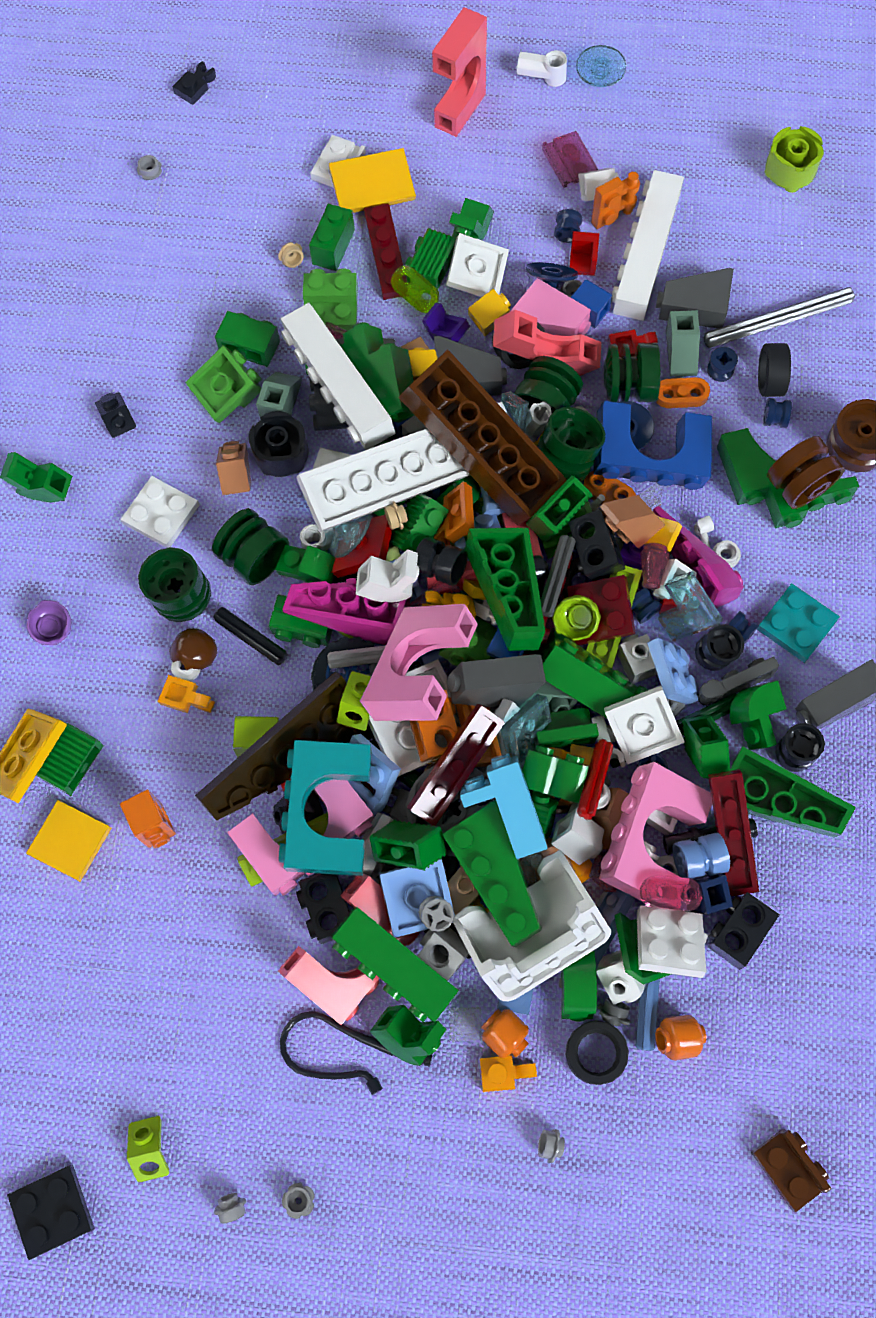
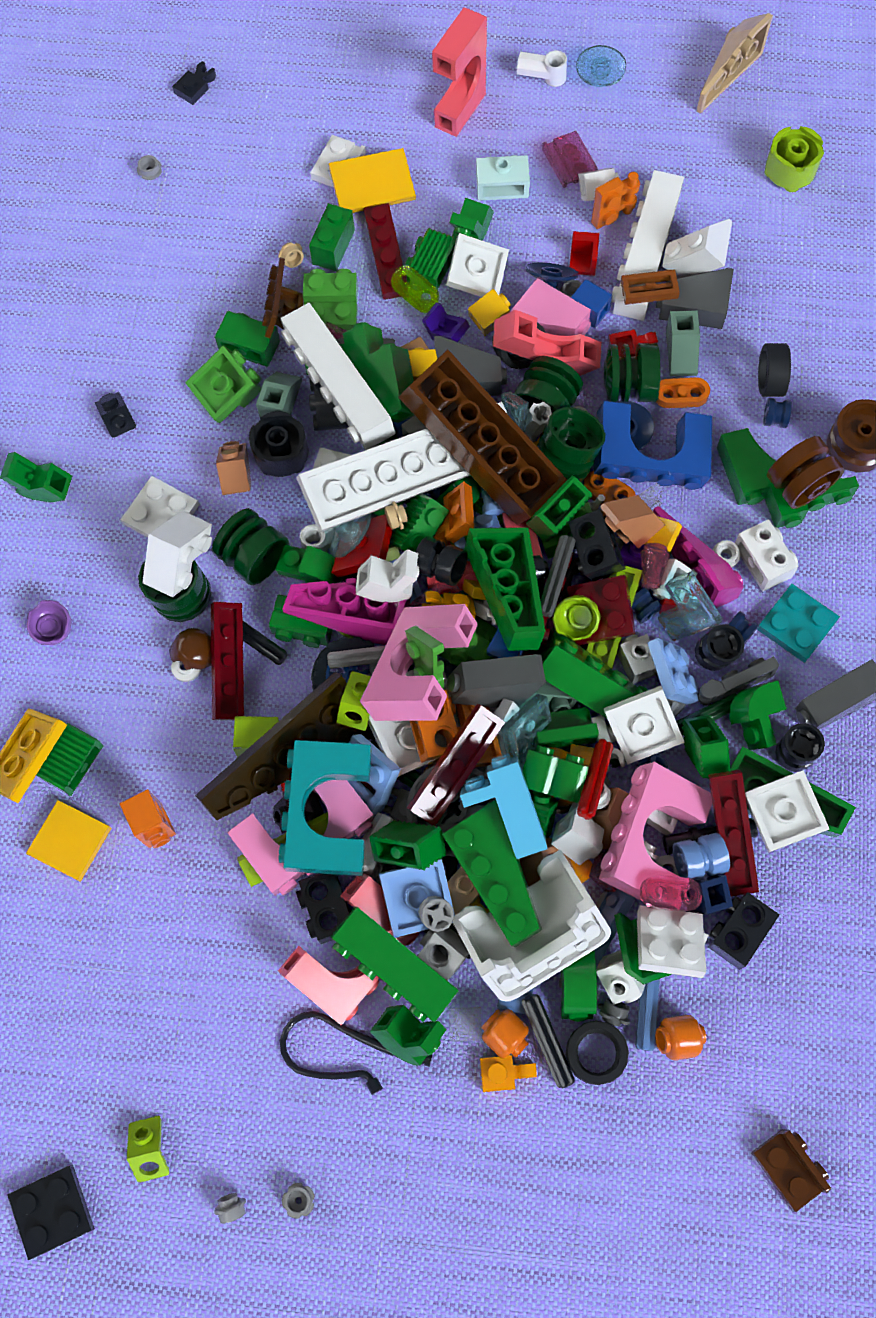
(172, 551): none -> white brick
(182, 694): light orange plate -> none
(227, 660): none -> dark red plate
(279, 299): none -> reddish brown bracket
(424, 652): none -> bright green wing
(502, 177): none -> light aqua brick
(527, 864): clear arm -> none
(548, 1041): none -> black axle
(551, 1145): light grey plate -> none
(567, 222): dark blue wheel -> none
(650, 291): none -> dark orange tile
(699, 251): none -> white slope
(702, 527): white hand -> none
(717, 369): dark blue wheel -> none
(740, 50): none -> tan wedge
(766, 555): none -> white brick
(778, 317): axle -> none
(786, 811): none -> white plate

